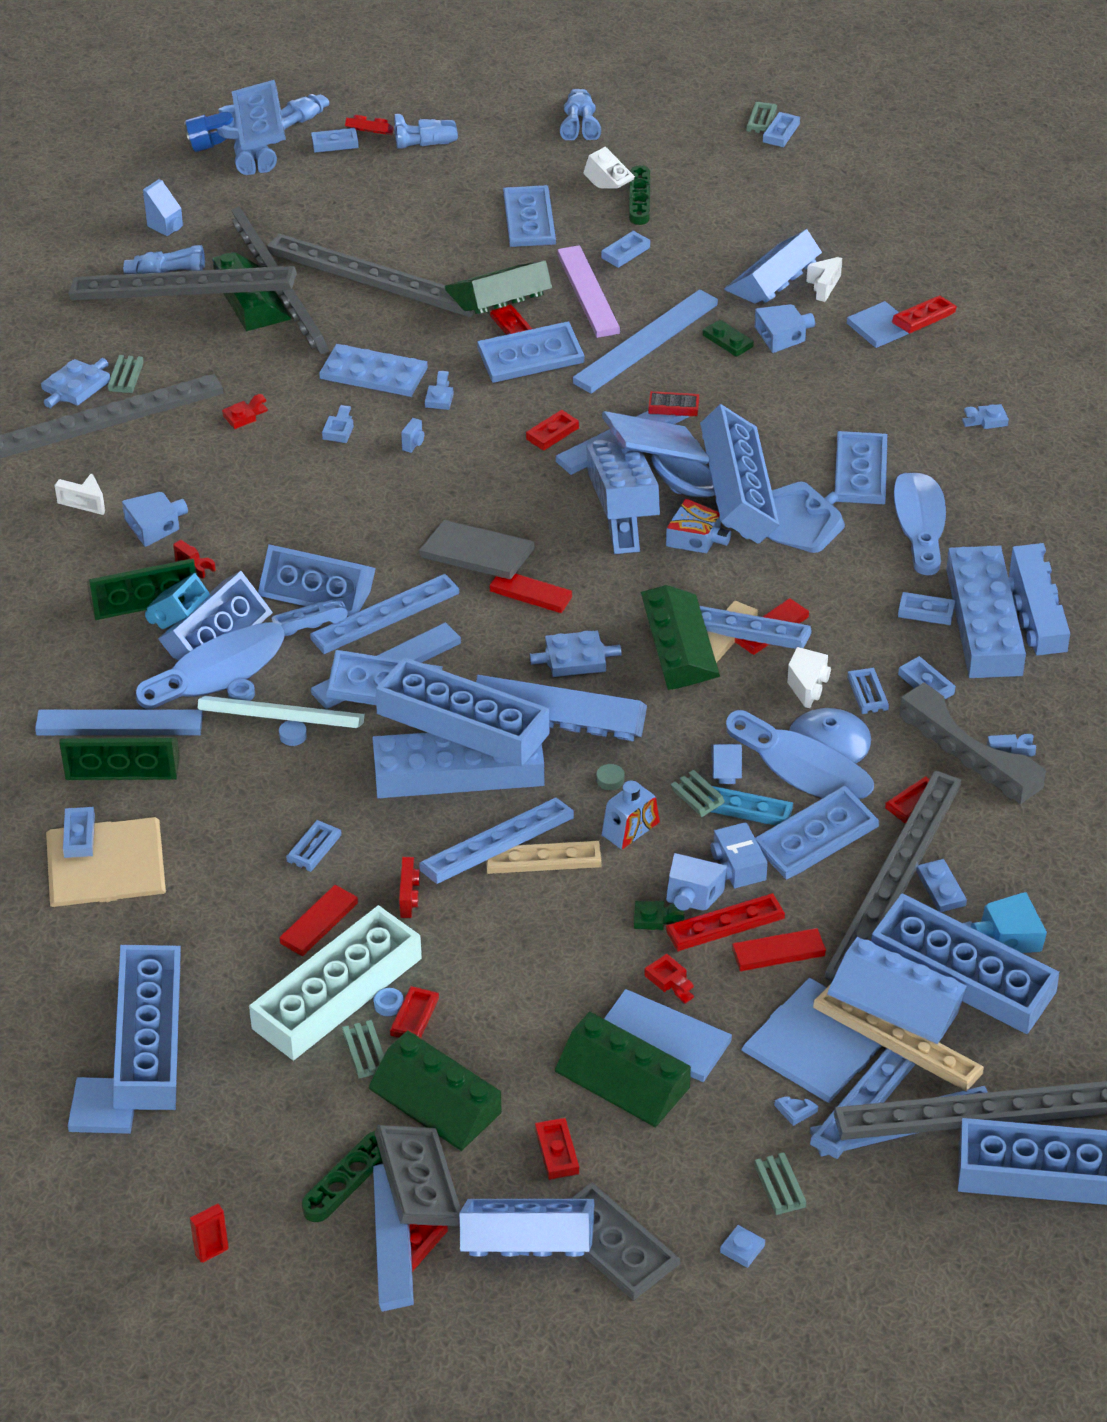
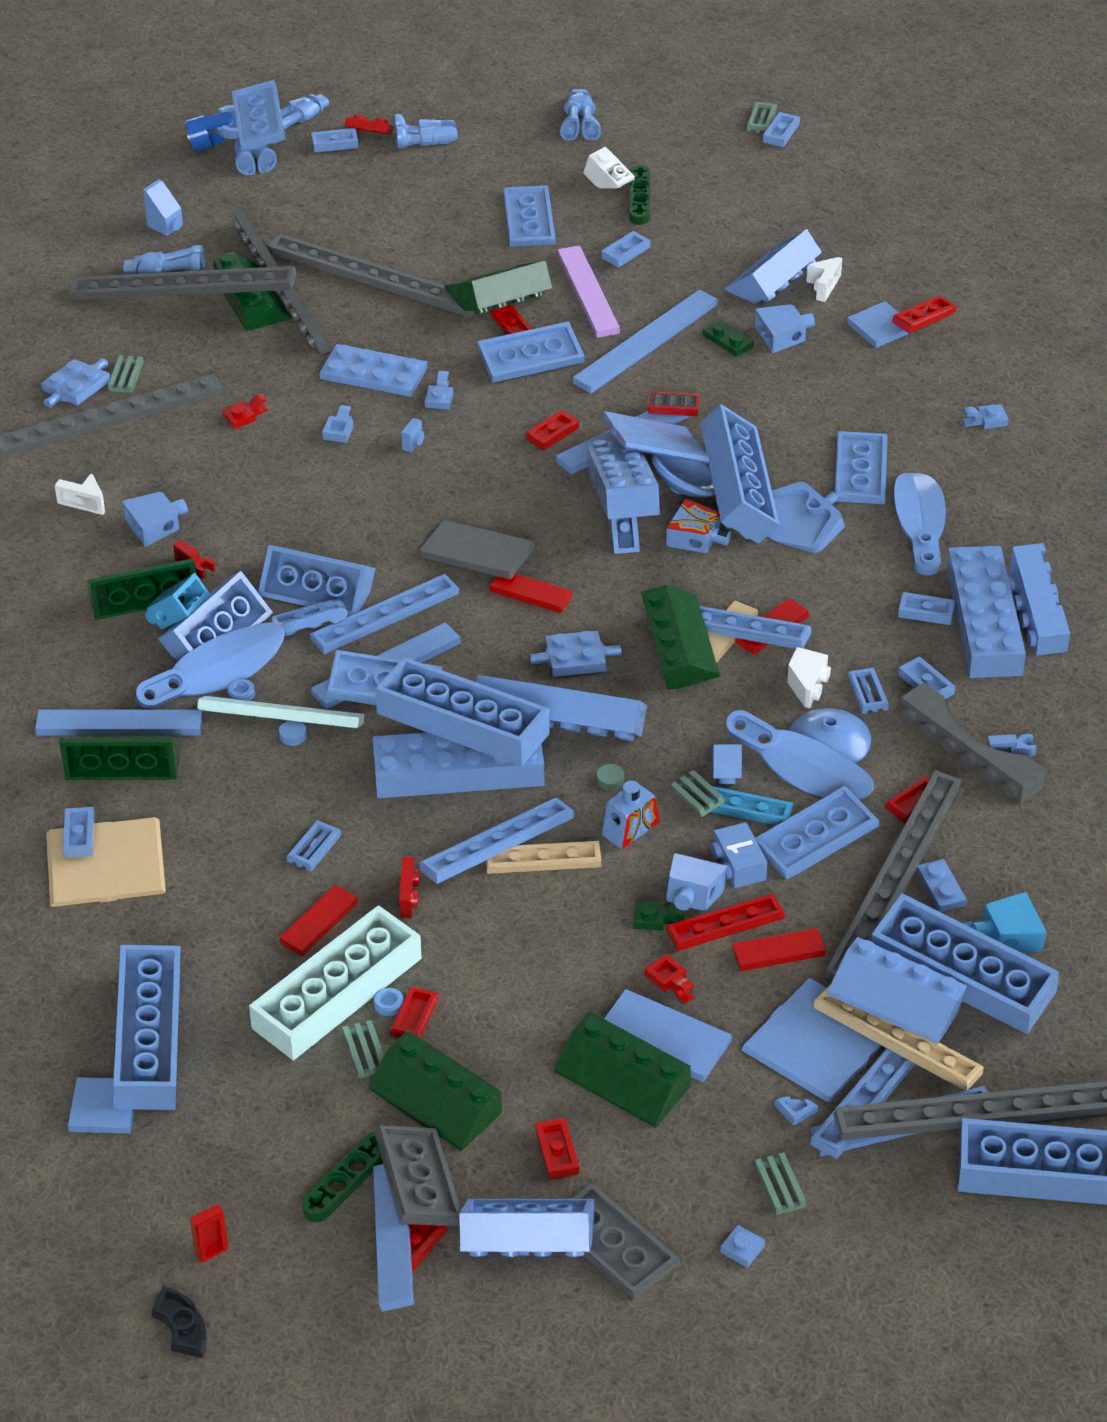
(183, 1320): none -> black tile

